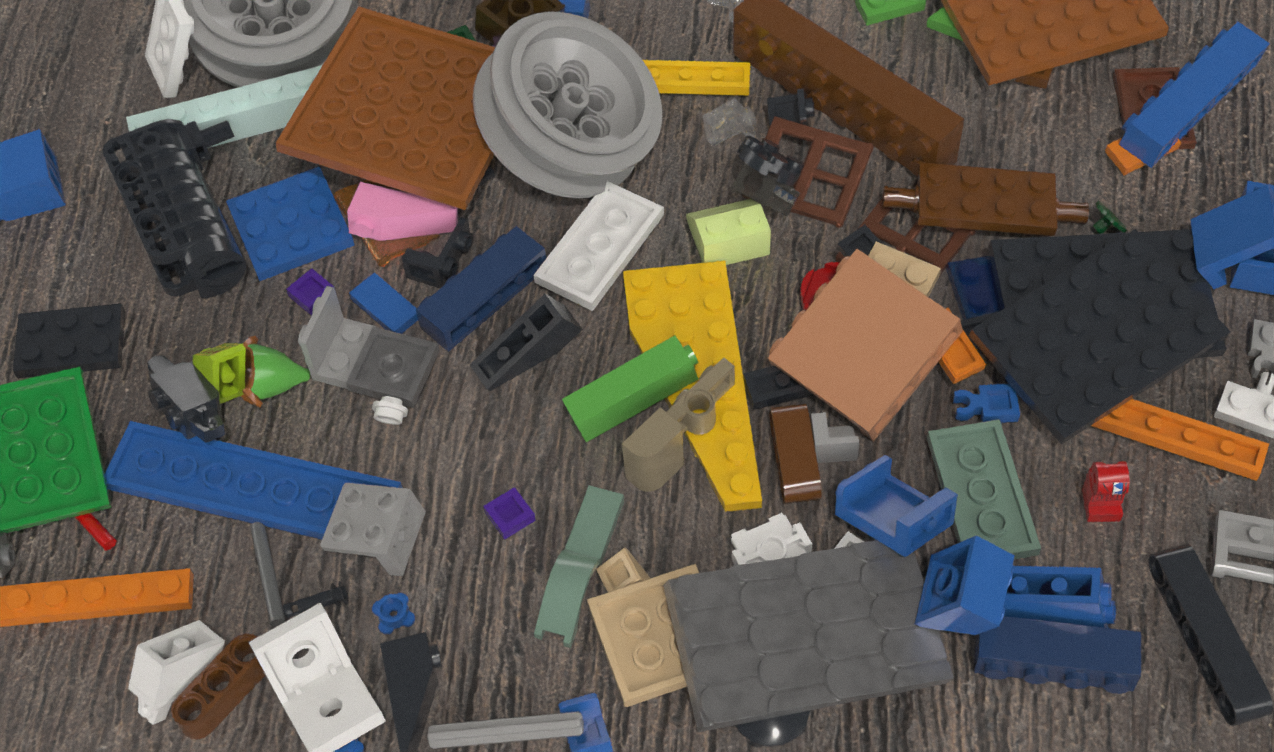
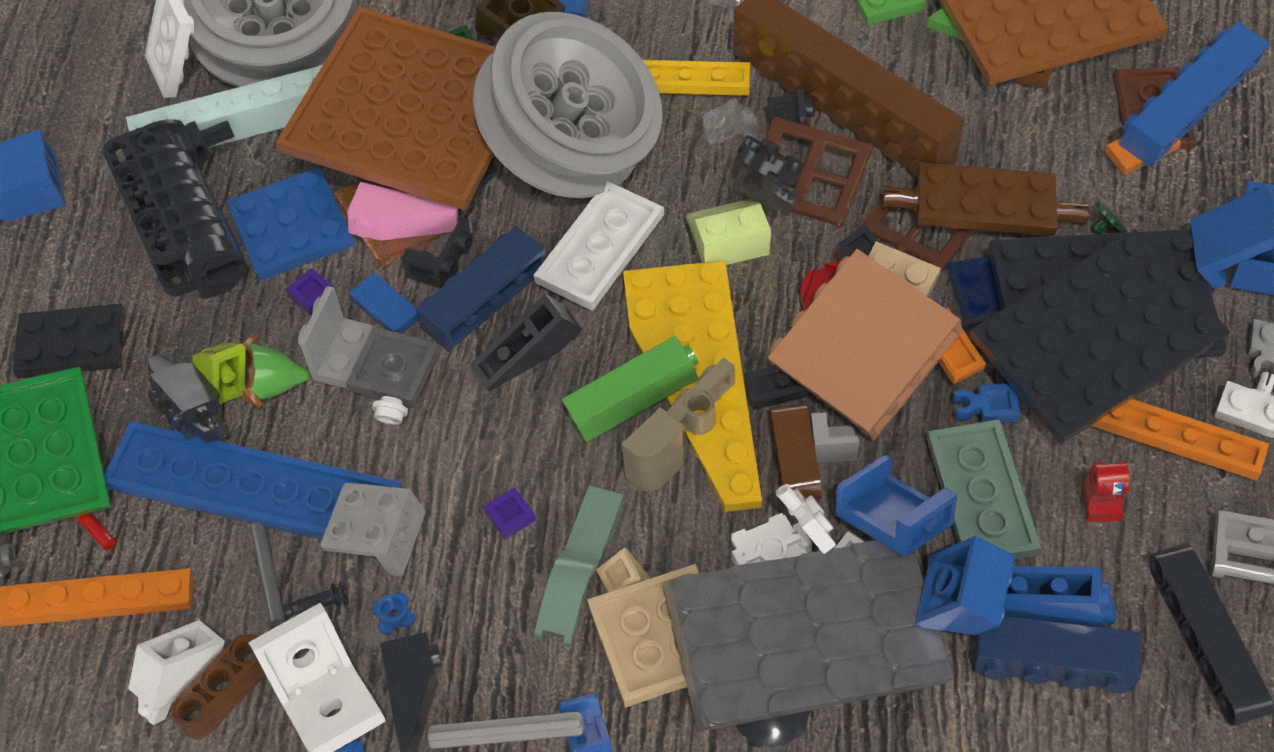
(809, 515): none -> white plate

